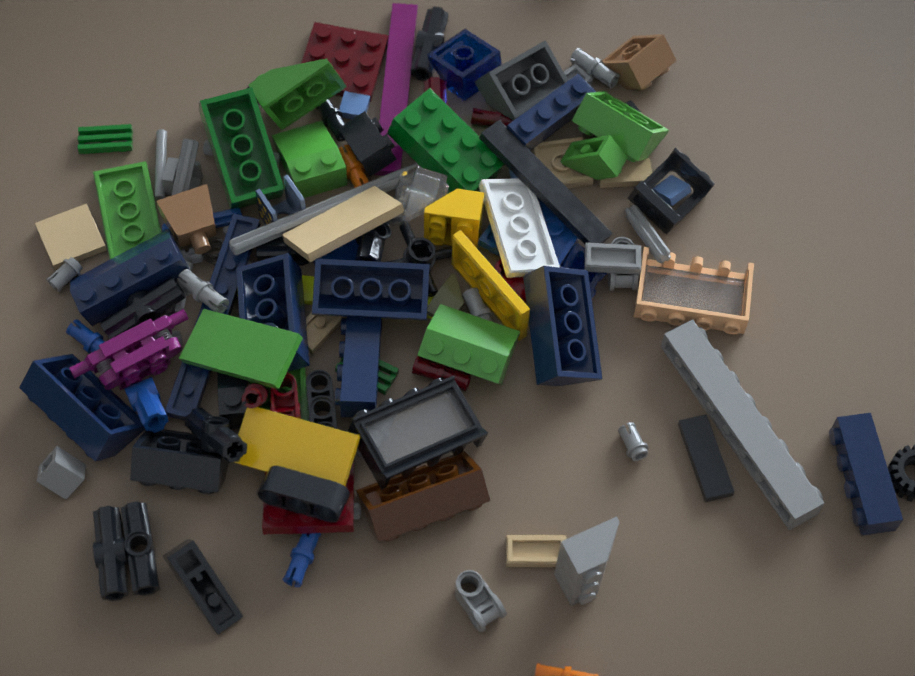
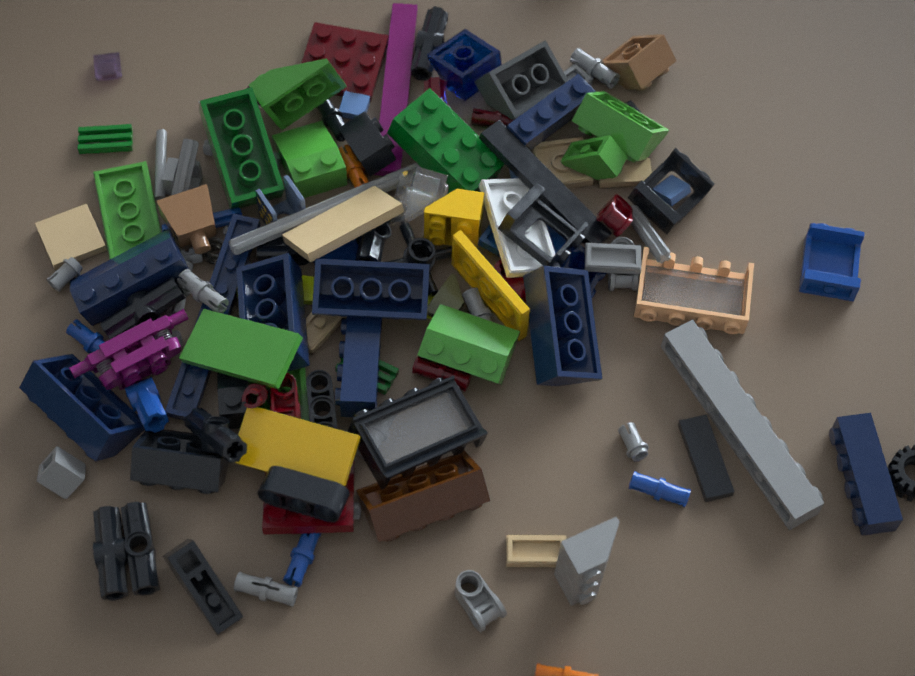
(107, 66): none -> clear purple tile
(266, 589): none -> light grey pin
(524, 215): none -> black window
(616, 215): none -> dark red piece
(659, 489): none -> blue pin
(831, 262): none -> blue panel

